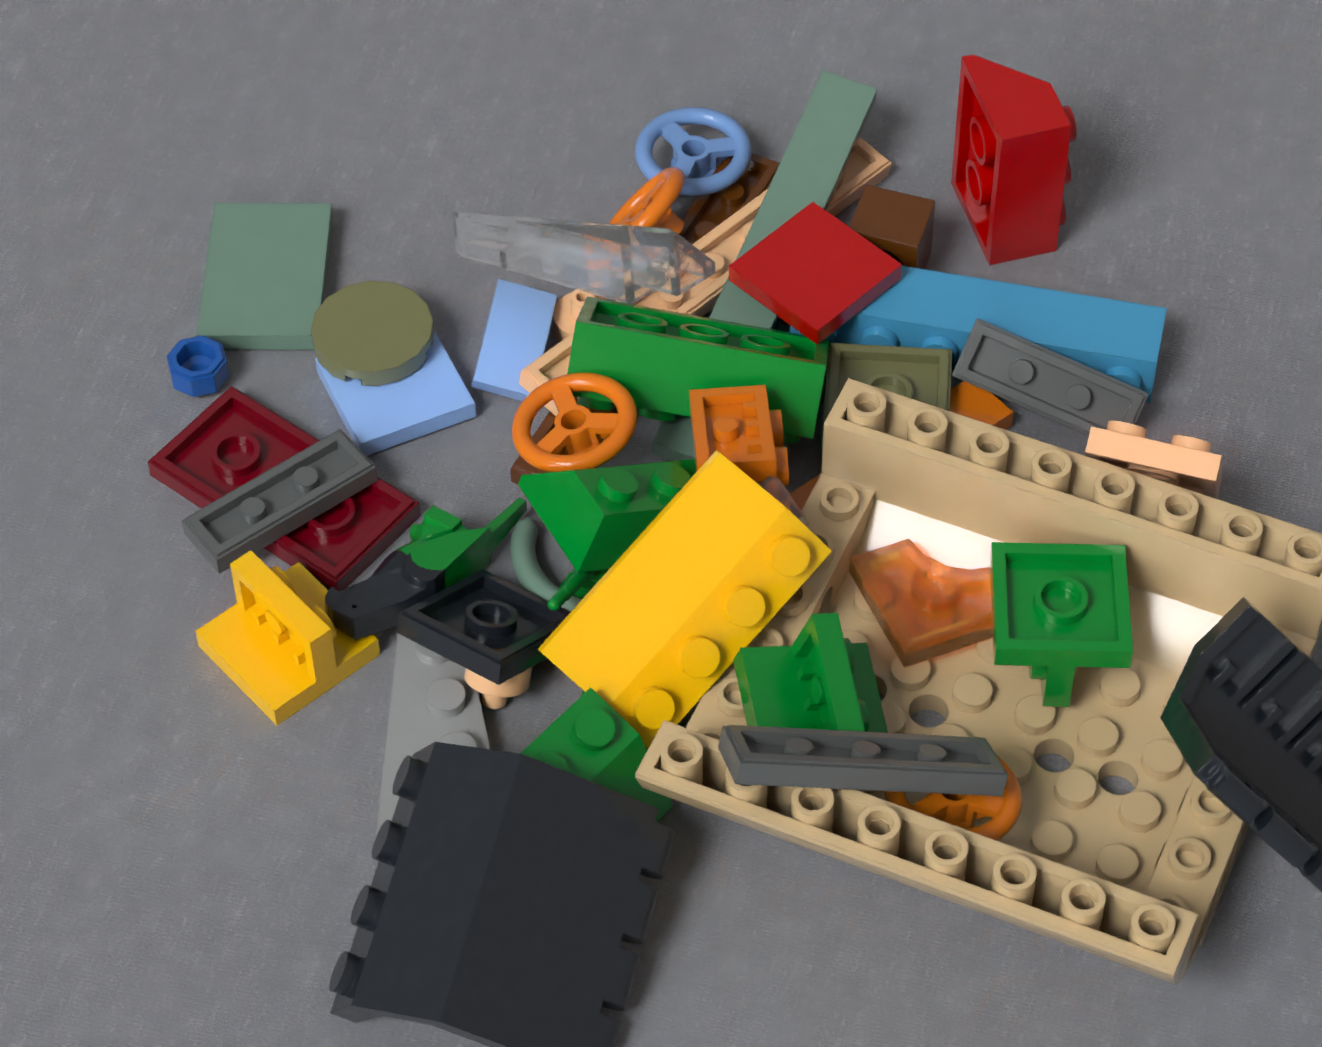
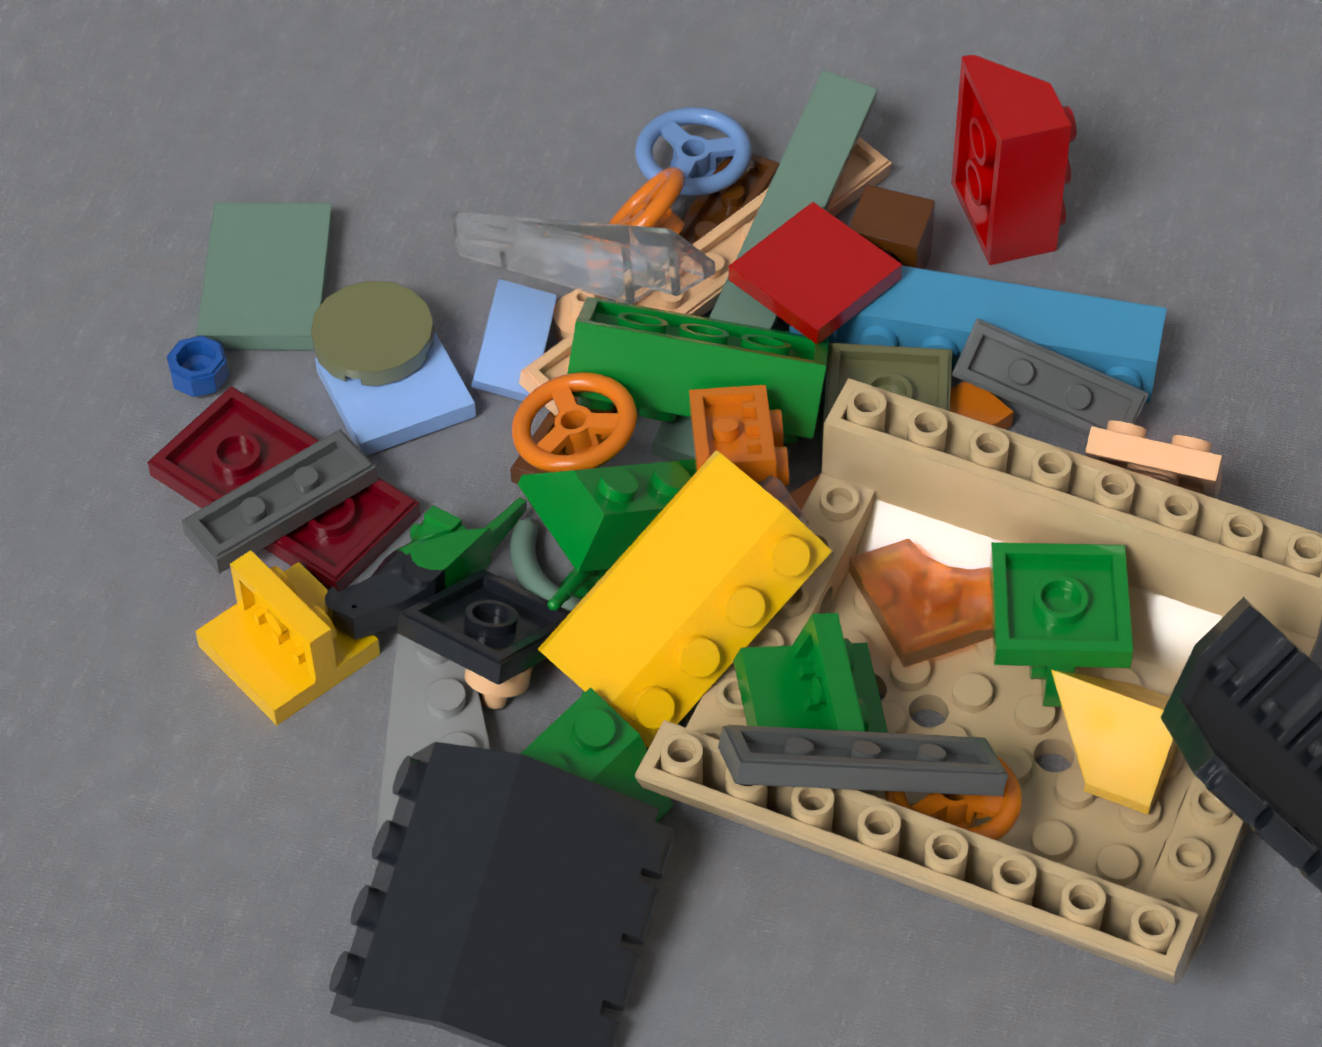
(1117, 737): none -> yellow slope

